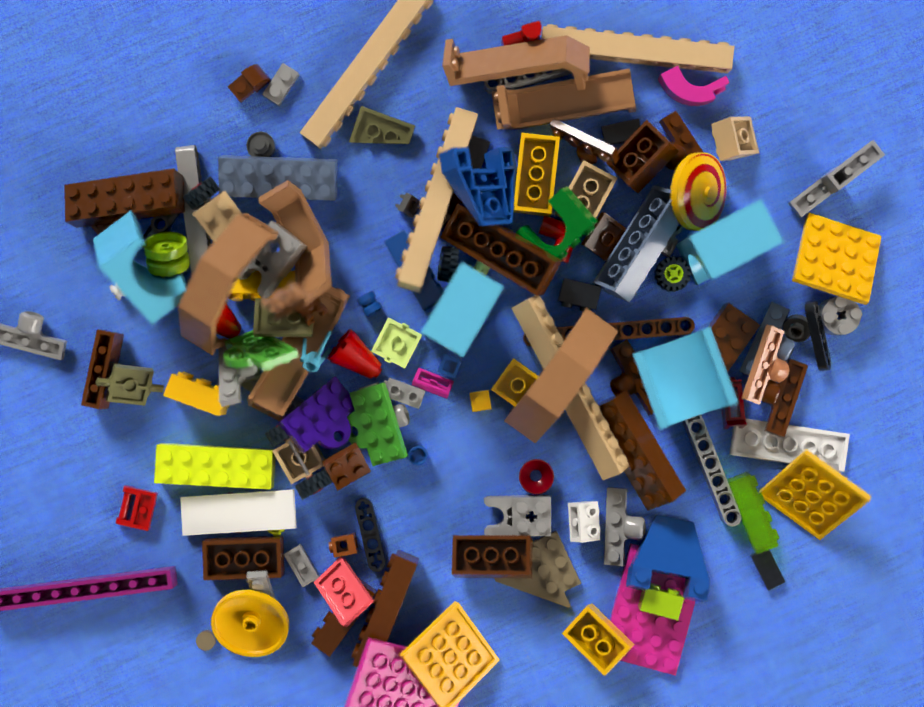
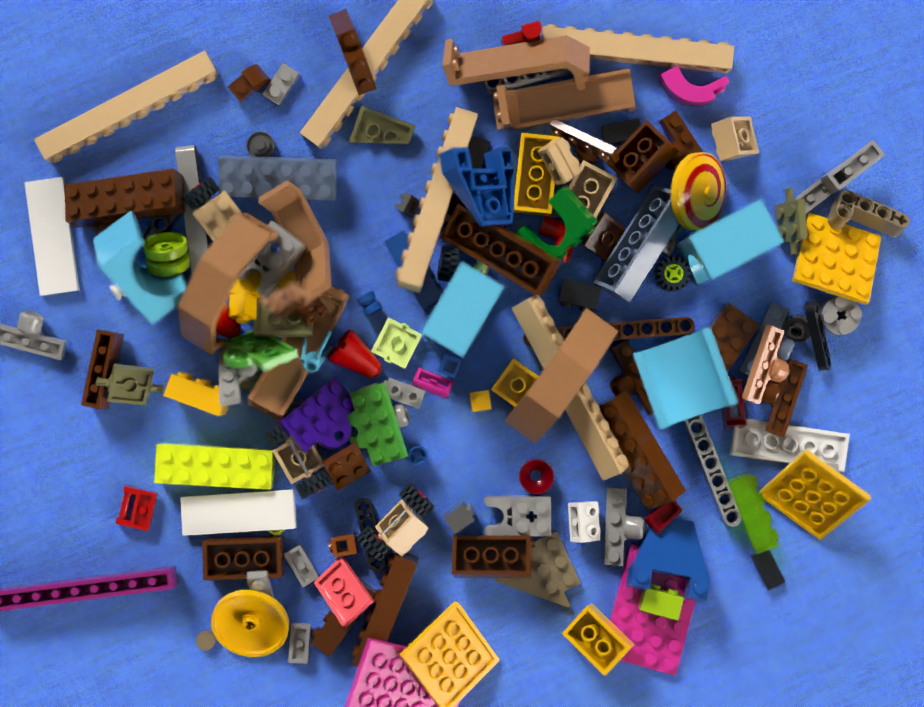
(51, 237): none -> white tile
(127, 107): none -> tan brick
(242, 307): none -> yellow brick
(299, 643): none -> light grey plate
(352, 52): none -> reddish brown arch
(400, 527): none -> brick
(459, 516): none -> dark grey brick
(559, 160): none -> tan brick
(662, 516): none -> dark red tile
(791, 220): none -> olive plate
(866, 212): none -> dark tan beam

